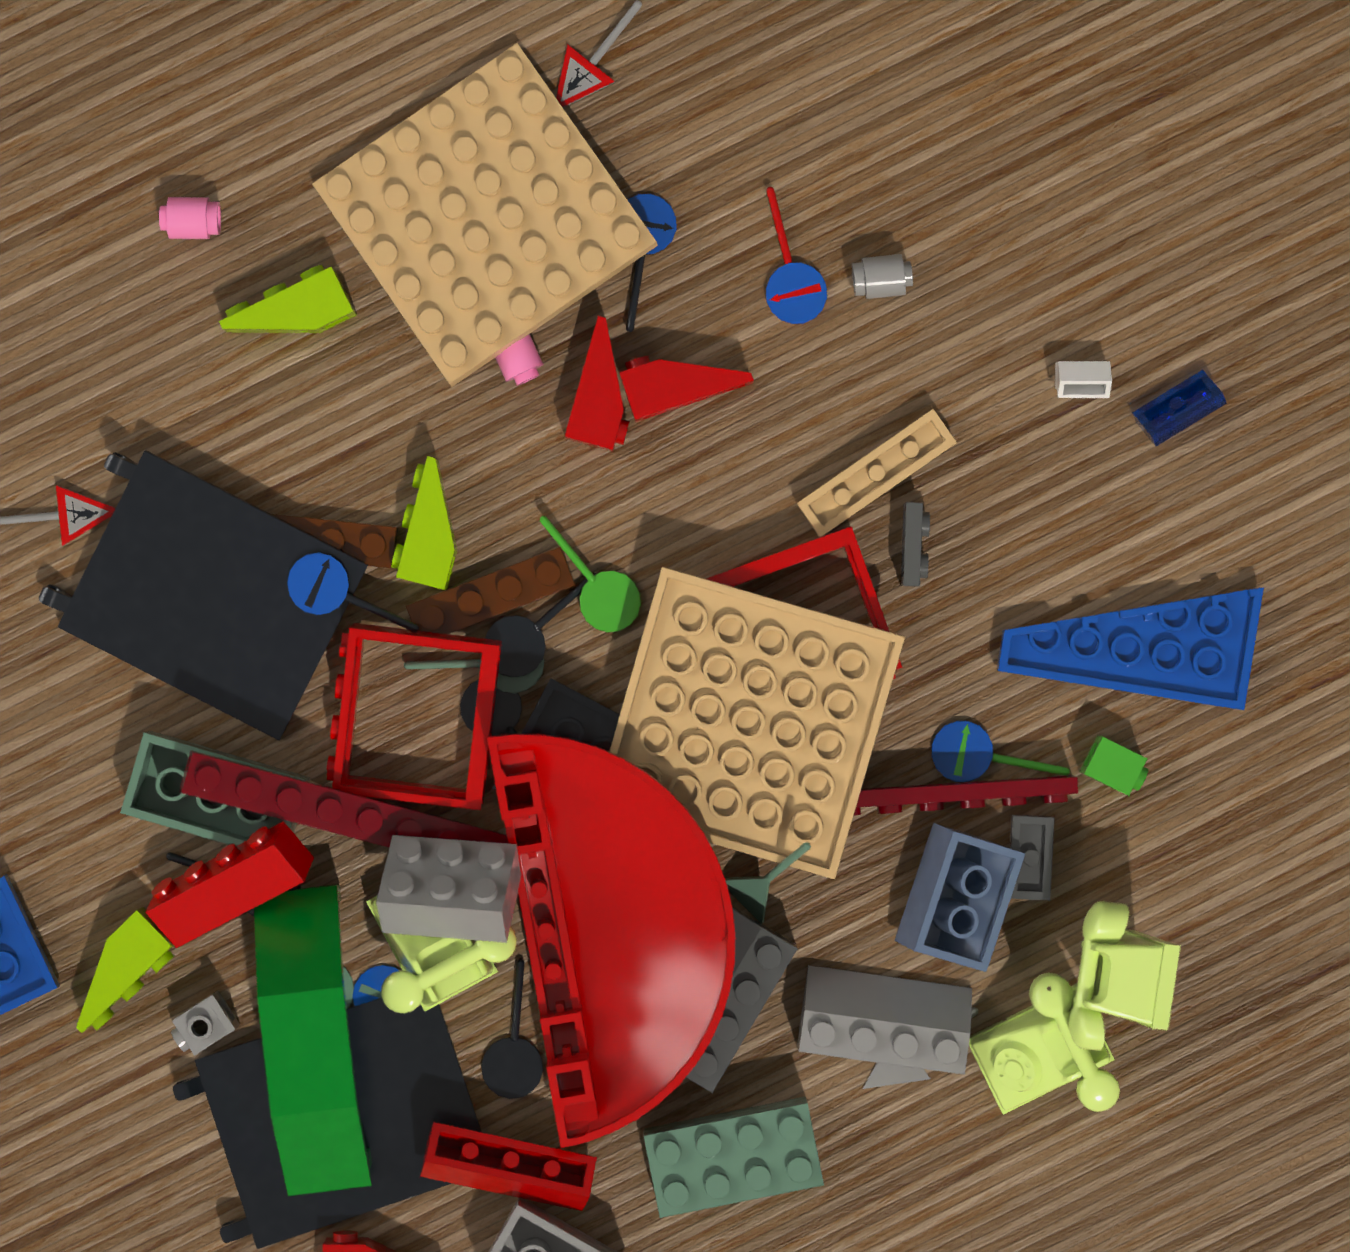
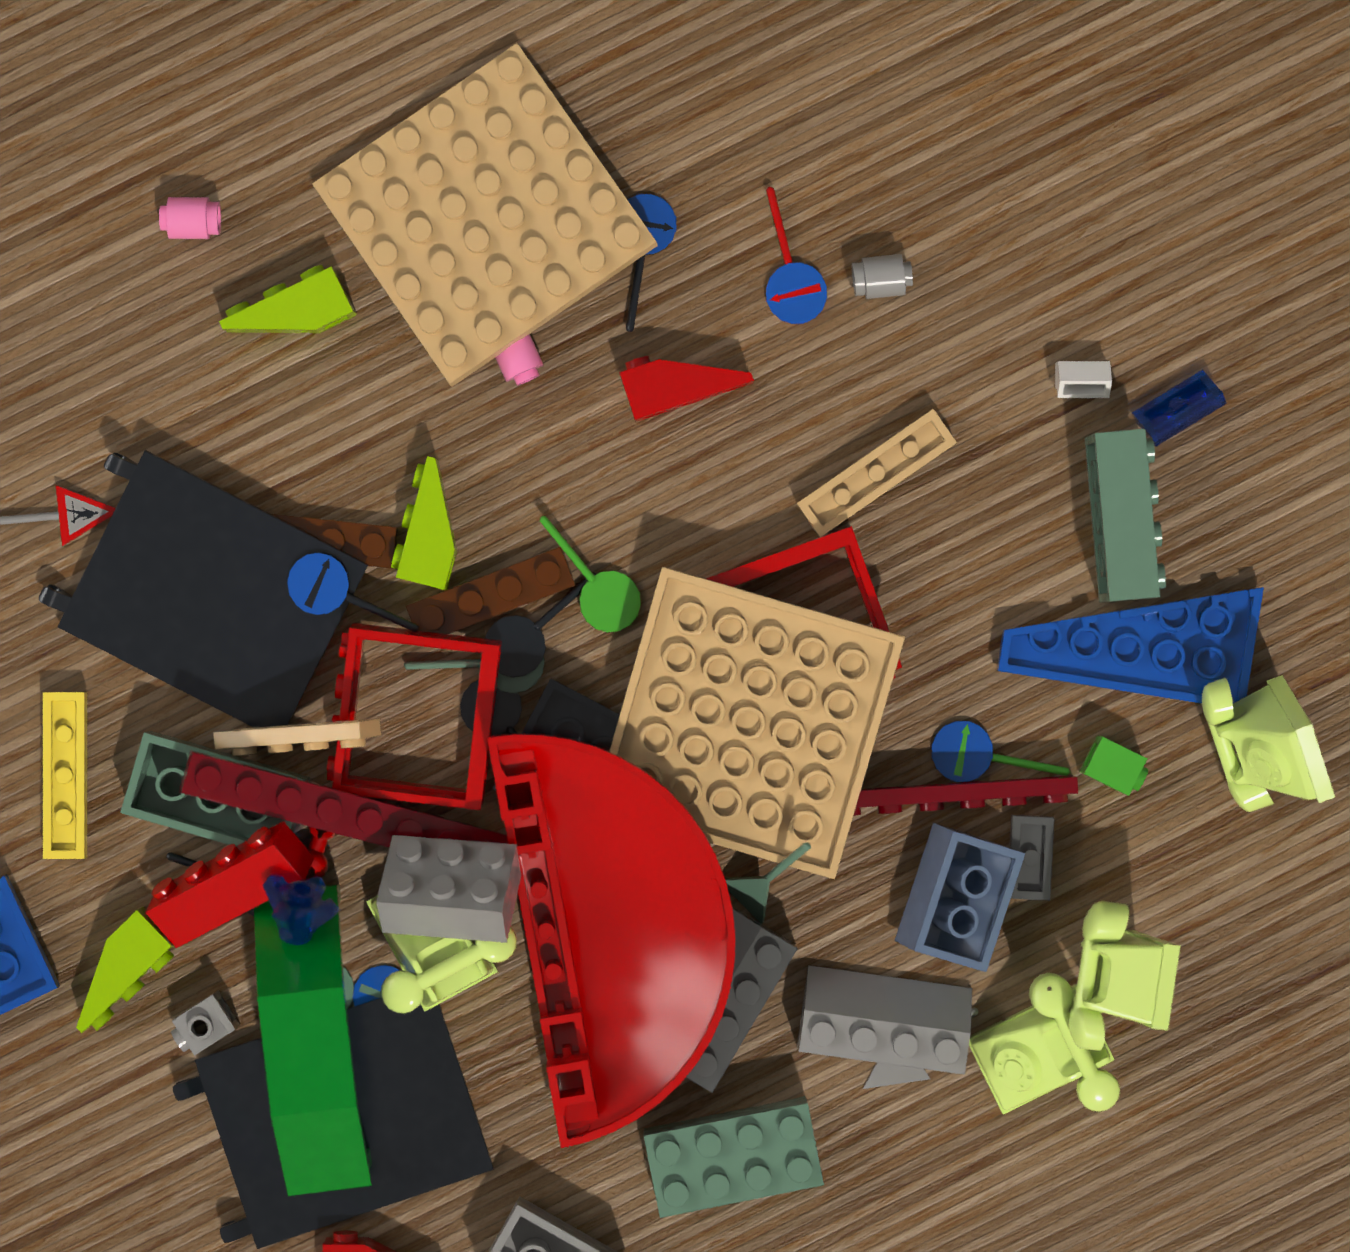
(64, 775): none -> light yellow plate
(298, 907): none -> clear blue rock
(313, 736): none -> tan plate
(317, 849): none -> red arm
(508, 1166): red brick -> none
(513, 1064): black piece -> none
(582, 77): piece -> none
(598, 403): red slope -> none
(915, 526): dark grey plate -> none
(1123, 515): none -> sand green brick
(1271, 742): none -> yellowish green piece

